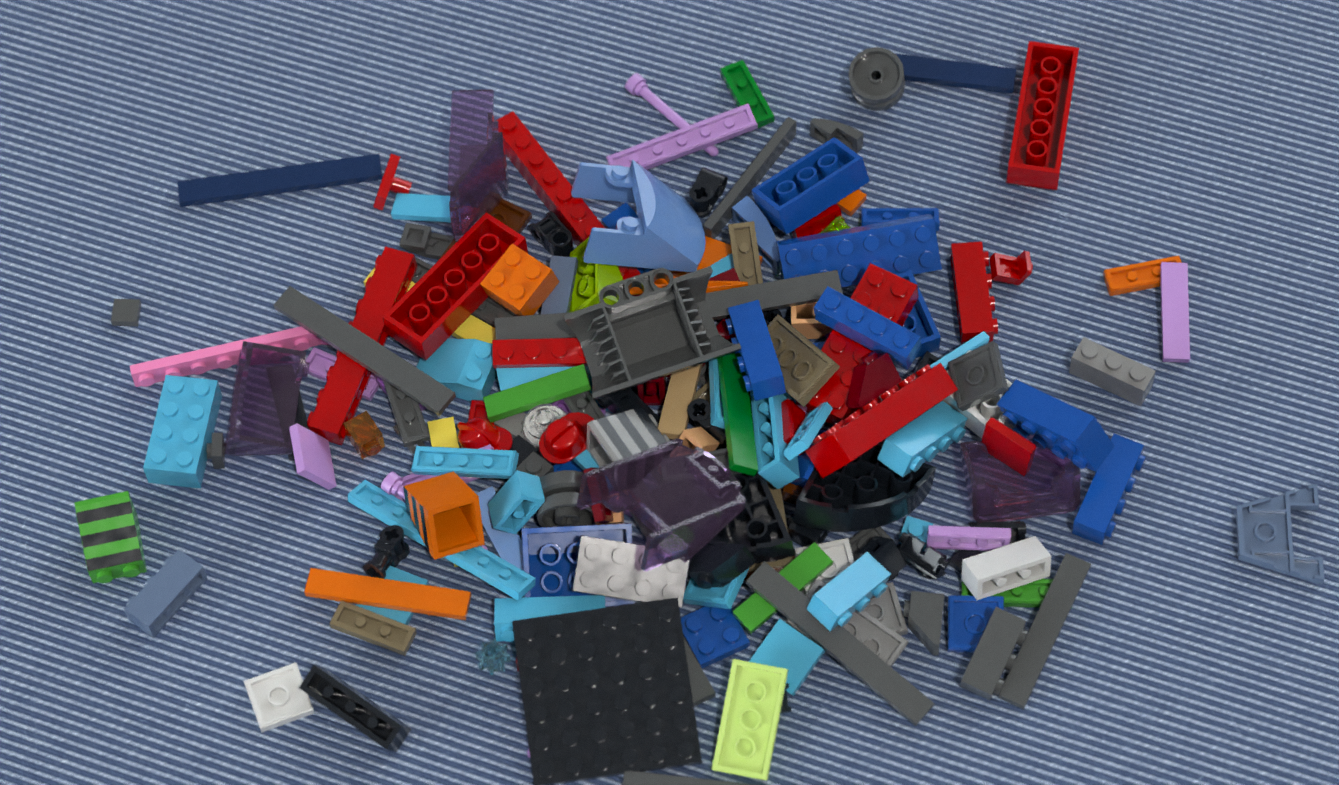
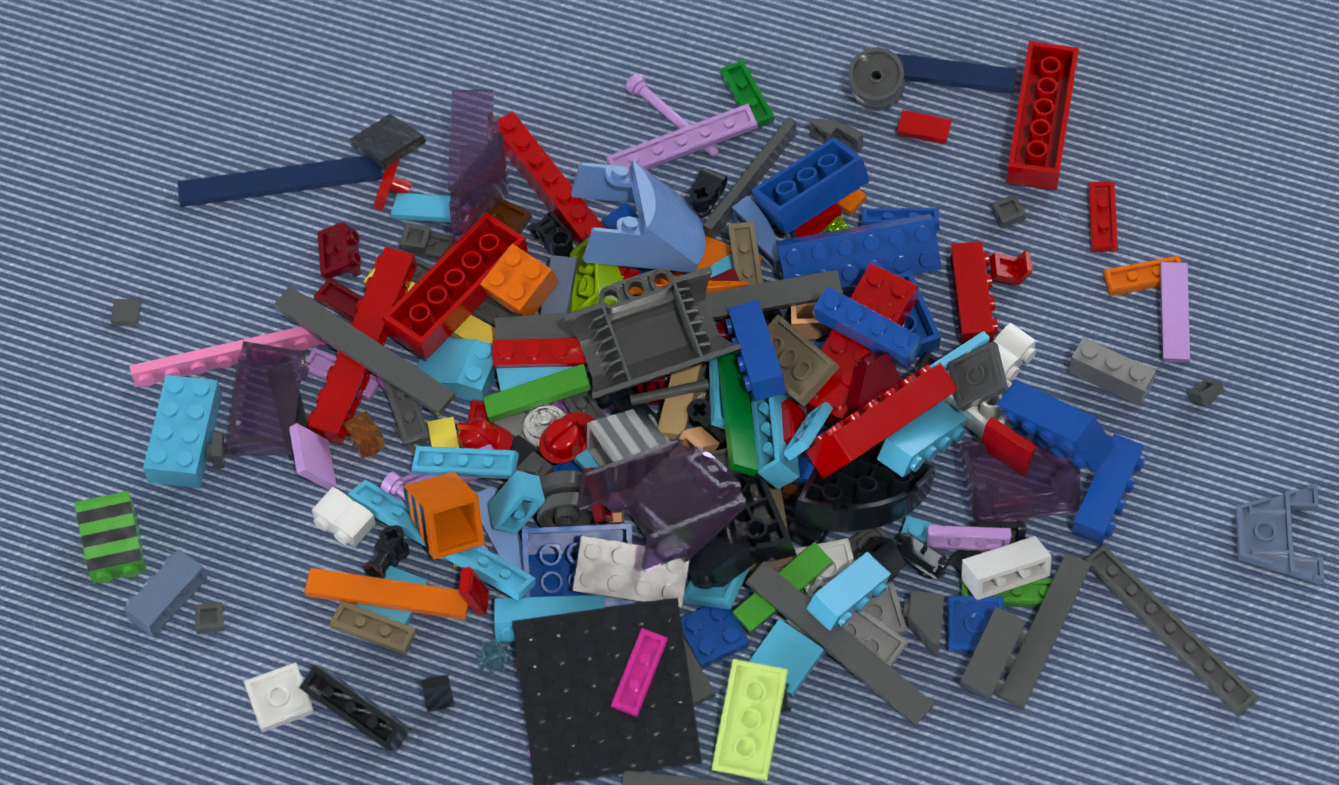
(209, 618): none -> dark grey plate
(338, 299): none -> dark red tile
(339, 250): none -> dark red bracket
(343, 517): none -> white brick
(387, 141): none -> clear smoke tile
(437, 693): none -> black tile
(474, 591): none -> red tile
(639, 672): none -> dark pink tile
(669, 392): none -> dark grey bar
(924, 127): none -> red tile
(1008, 211): none -> dark grey plate
(1014, 349): none -> white brick
(1103, 216): none -> red tile
(1171, 631): none -> dark grey tile
(1206, 391): none -> dark grey plate

